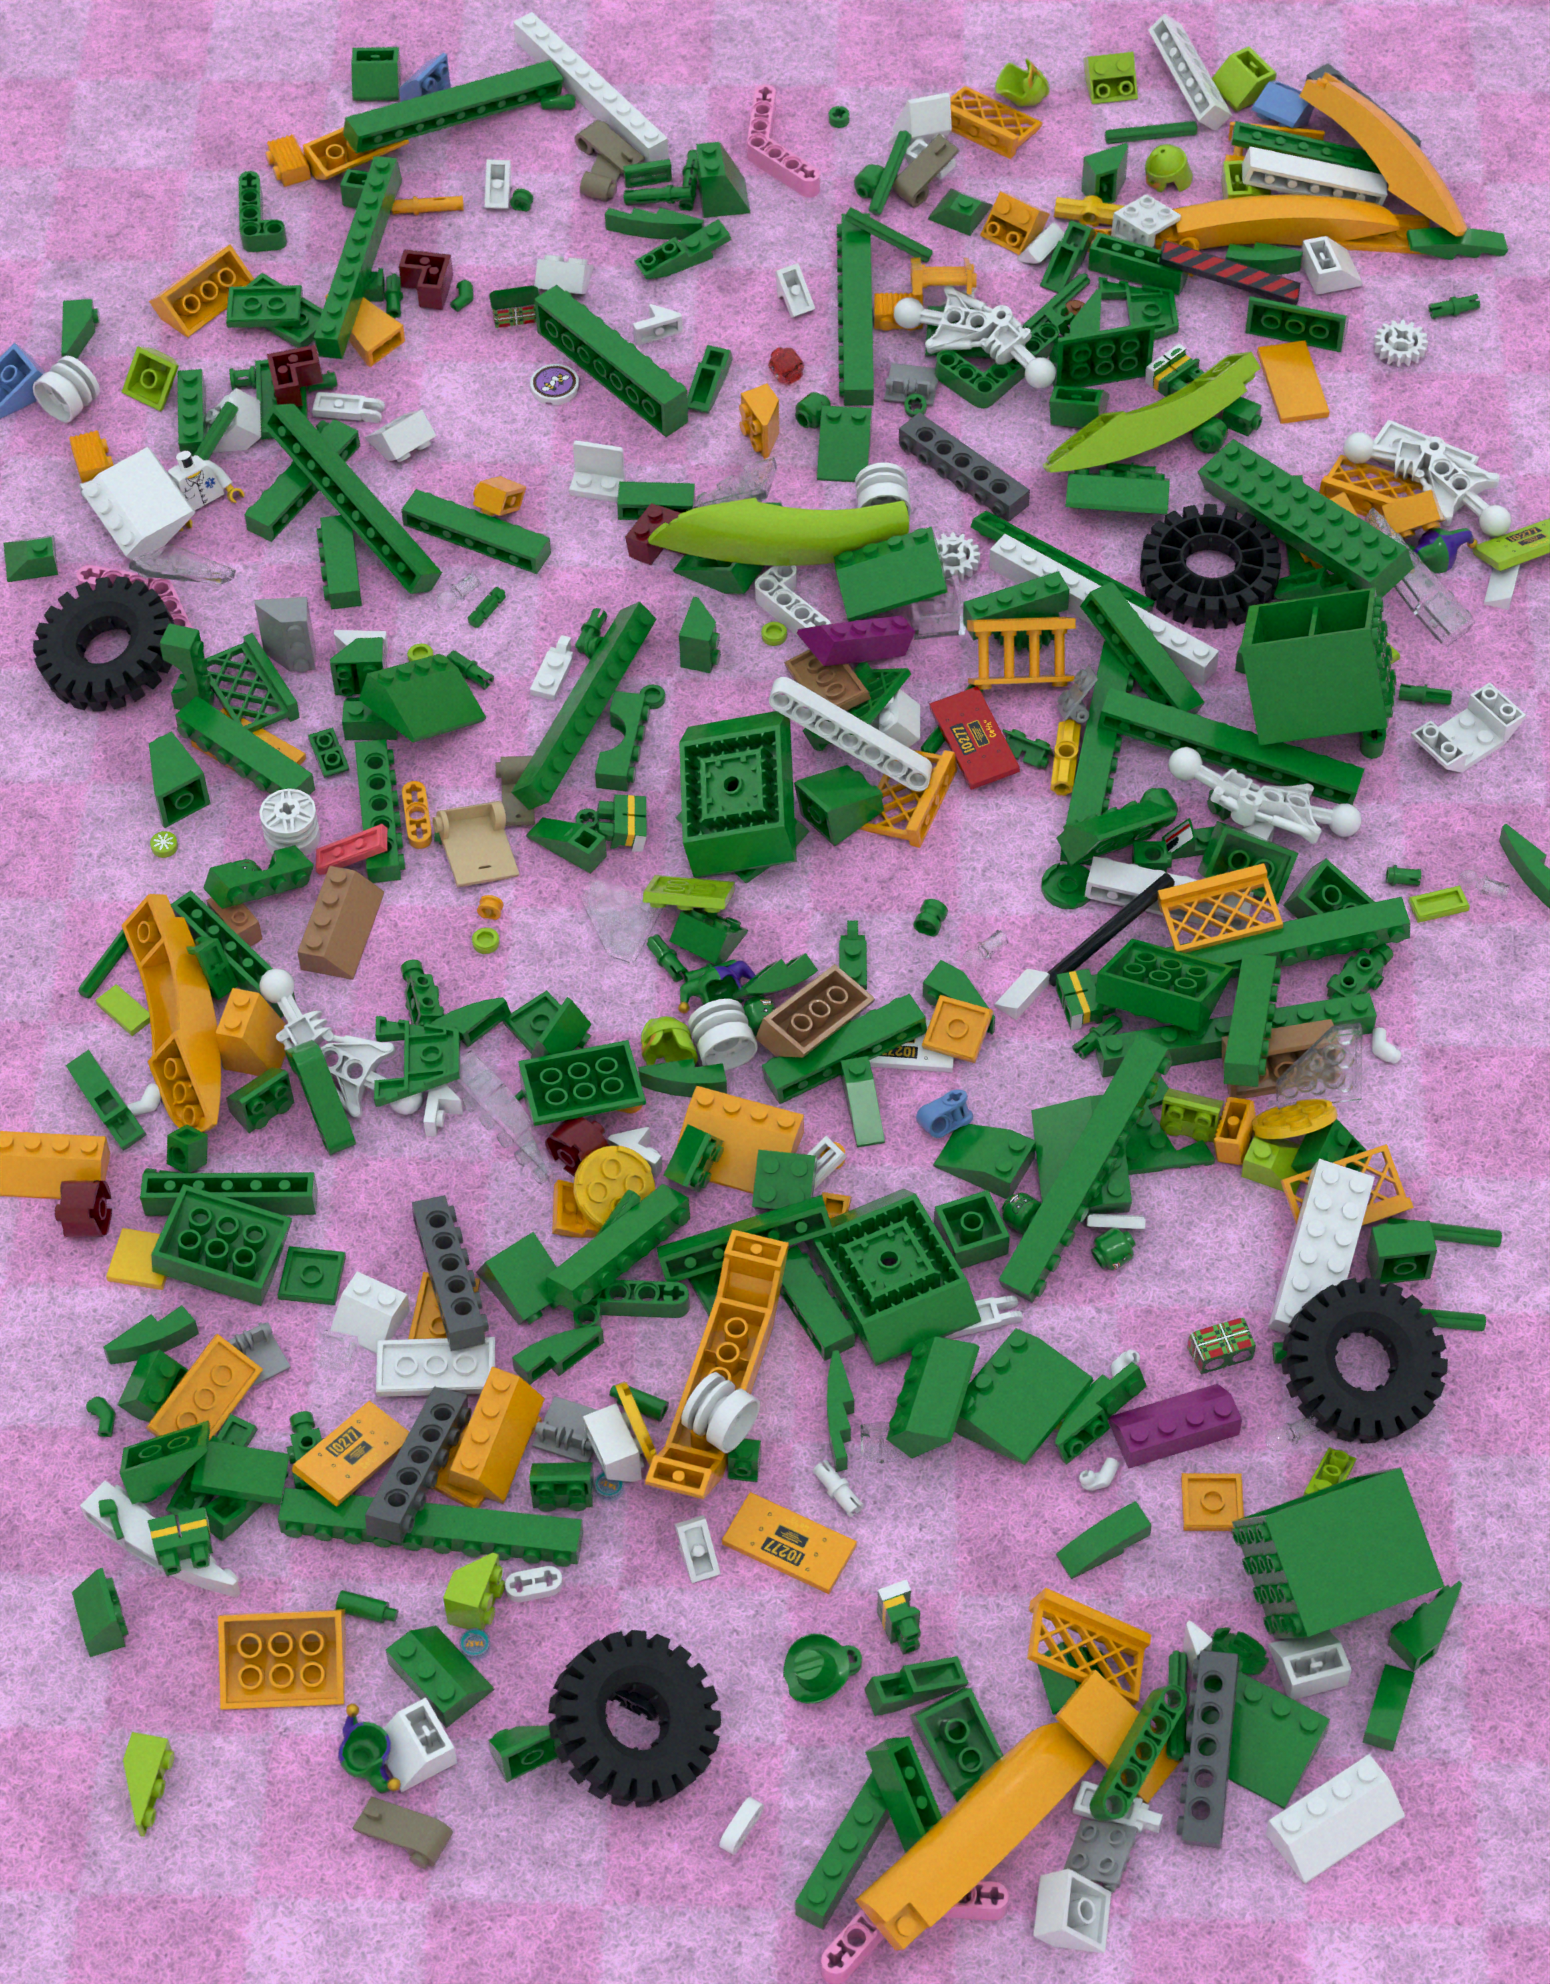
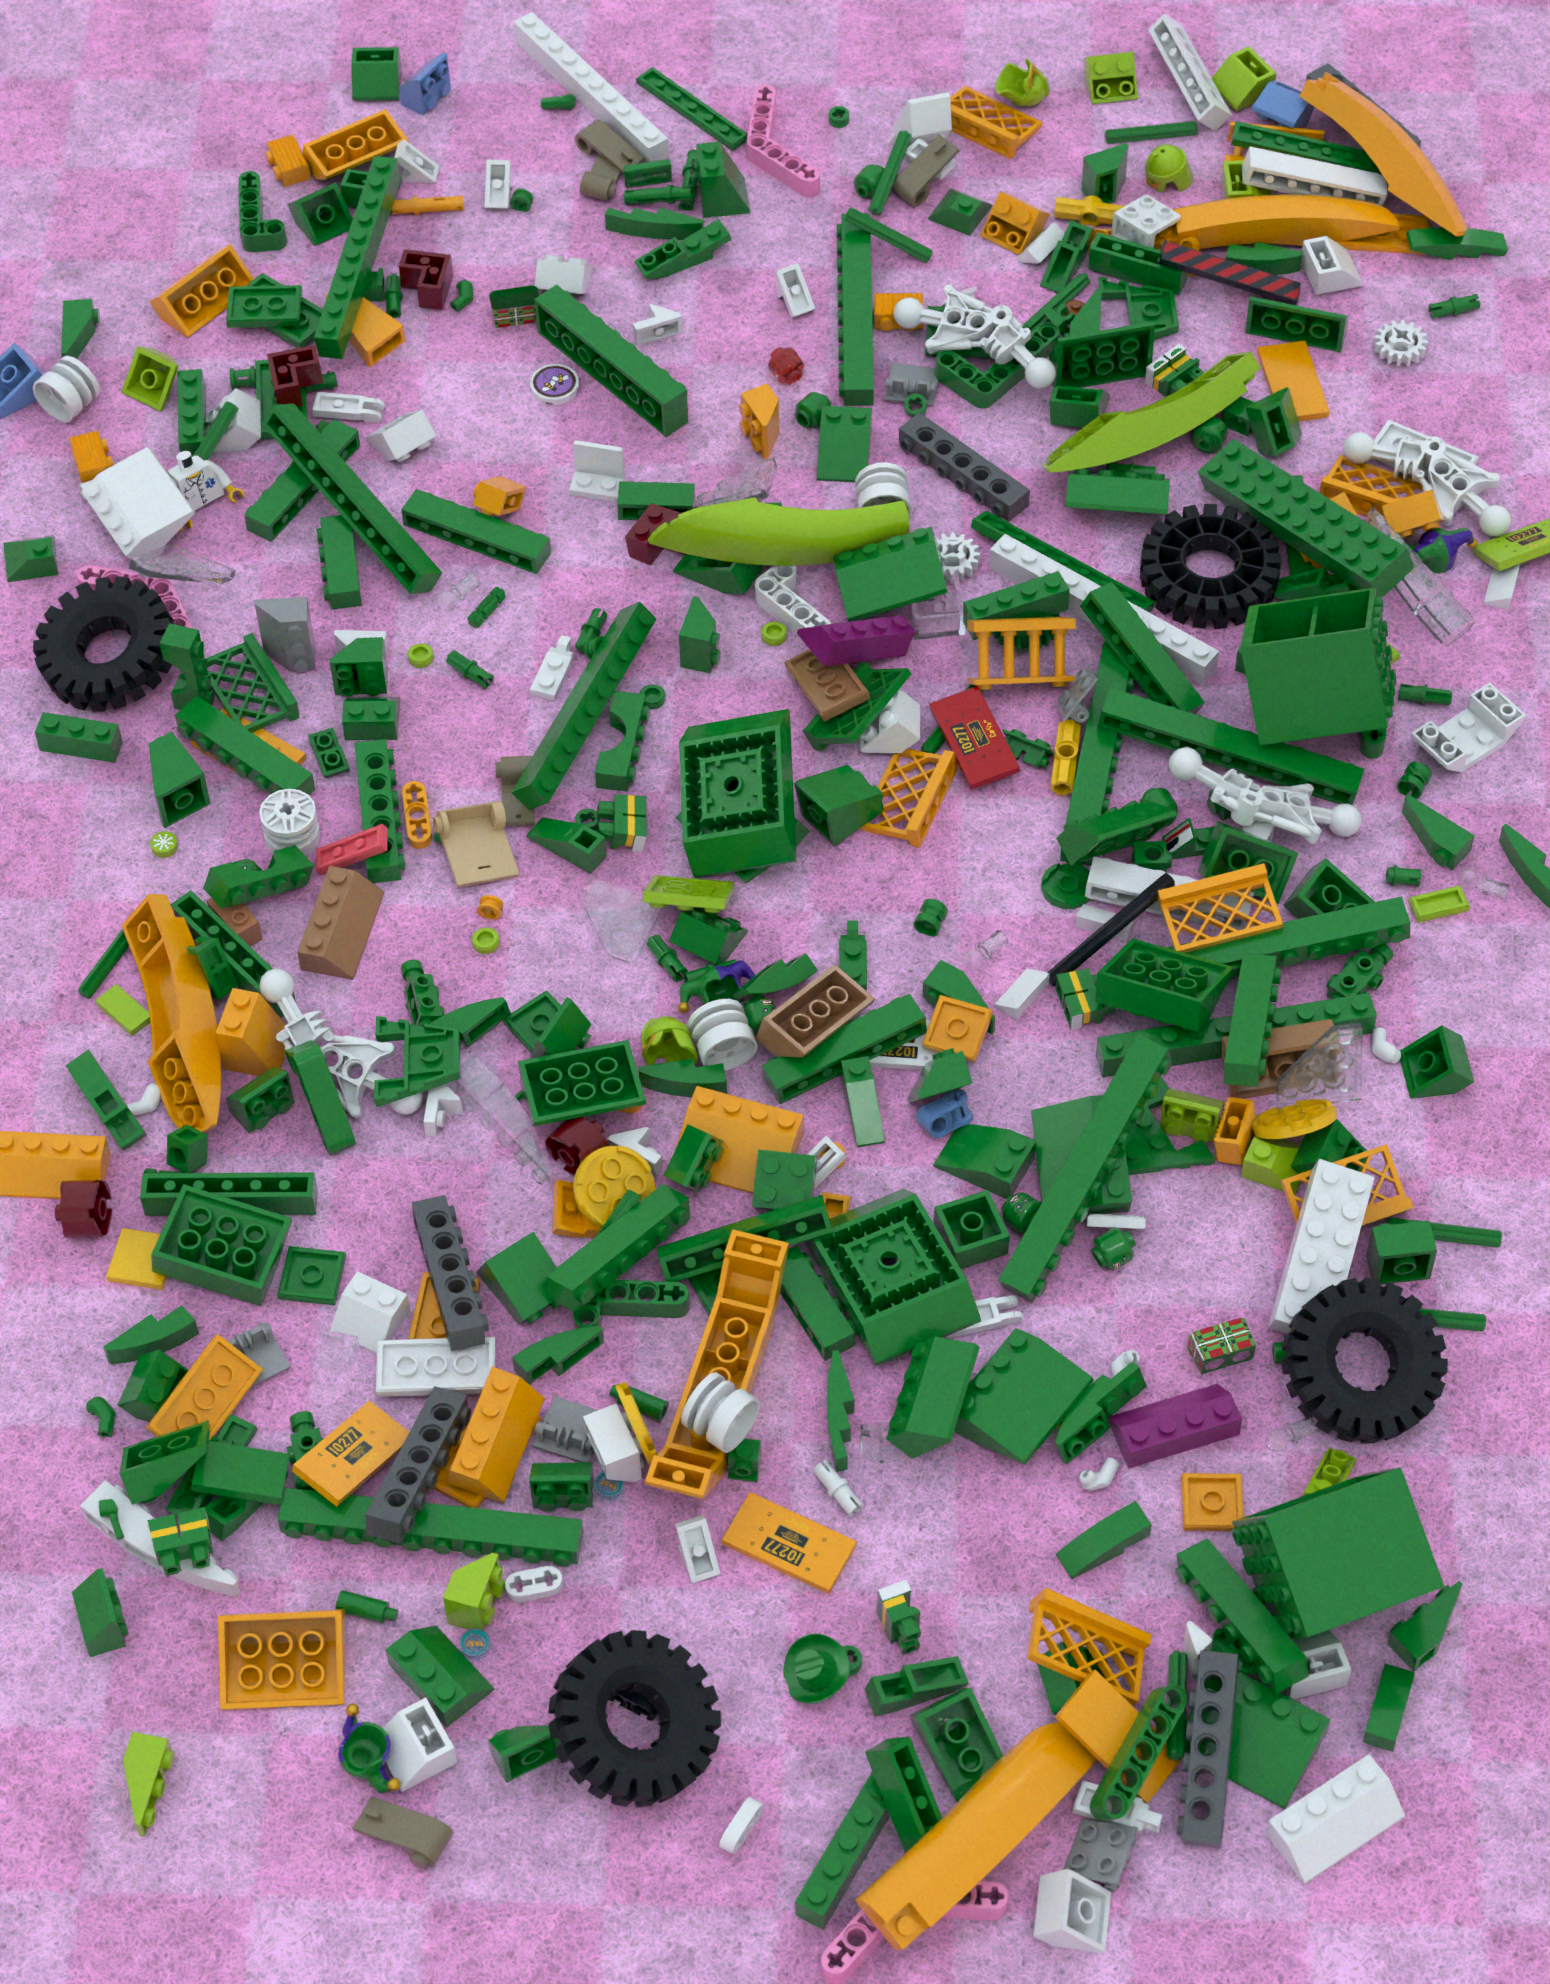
(78, 737): none -> green brick
(322, 214): none -> green slope
(416, 165): none -> white slope
(422, 698): green slope -> none
(452, 106): green brick -> none
(692, 109): none -> green tile
(709, 378): green slope -> none
(841, 724): white beam -> none
(942, 276): light orange fence -> none
(942, 1074): none -> green slope
(1089, 1042): green axle -> none
(1093, 918): none -> white slope
(1241, 1616): none -> green brick
(1274, 423): none -> green slope
(1414, 779): none -> green wheel
(1436, 1064): none -> green slope
(1440, 836): none -> green slope

